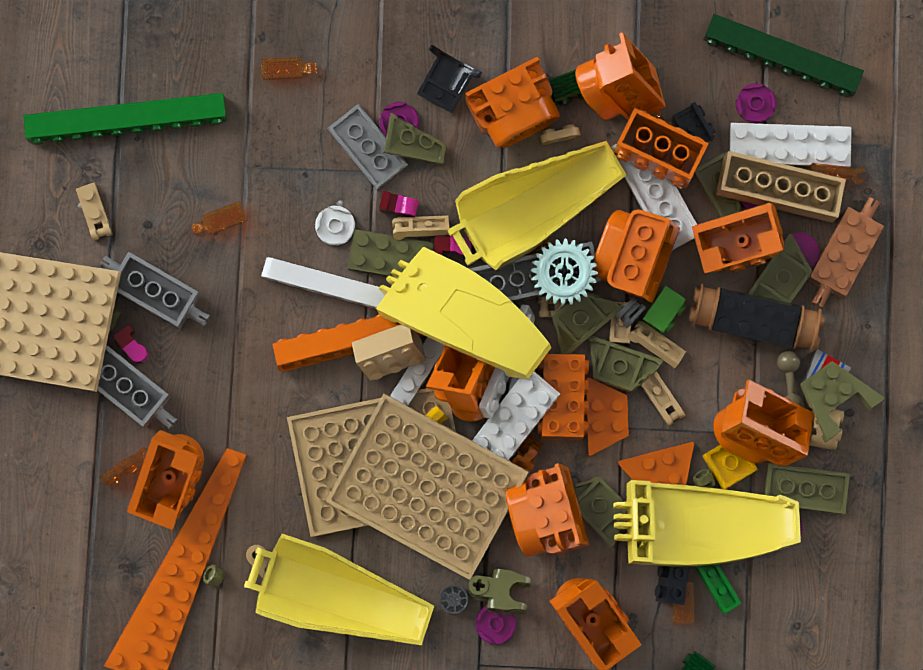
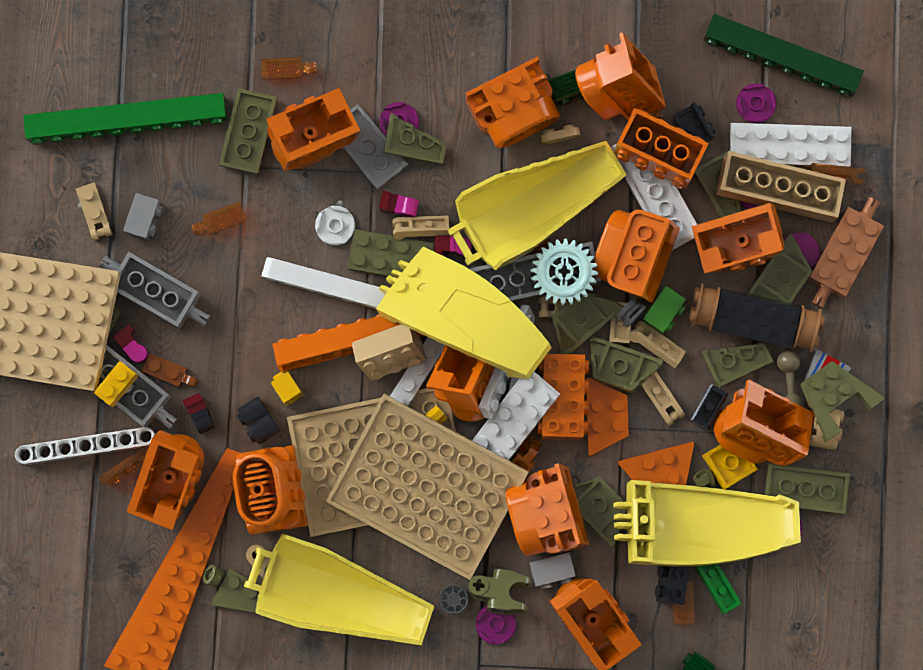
(76, 446): none -> white beam
(116, 384): none -> yellow brick
(143, 217): none -> light grey brick
(167, 371): none -> dark orange plate
(199, 413): none -> leg
(234, 595): none -> olive wing
(247, 131): none -> olive plate
(258, 421): none -> black brick
(269, 490): none -> orange brick
(286, 388): none -> yellow brick
(312, 130): none -> orange brick
(446, 80): black piece -> none
(552, 570): none -> light grey brick
(708, 407): none -> black brick
(735, 362): none -> olive wing

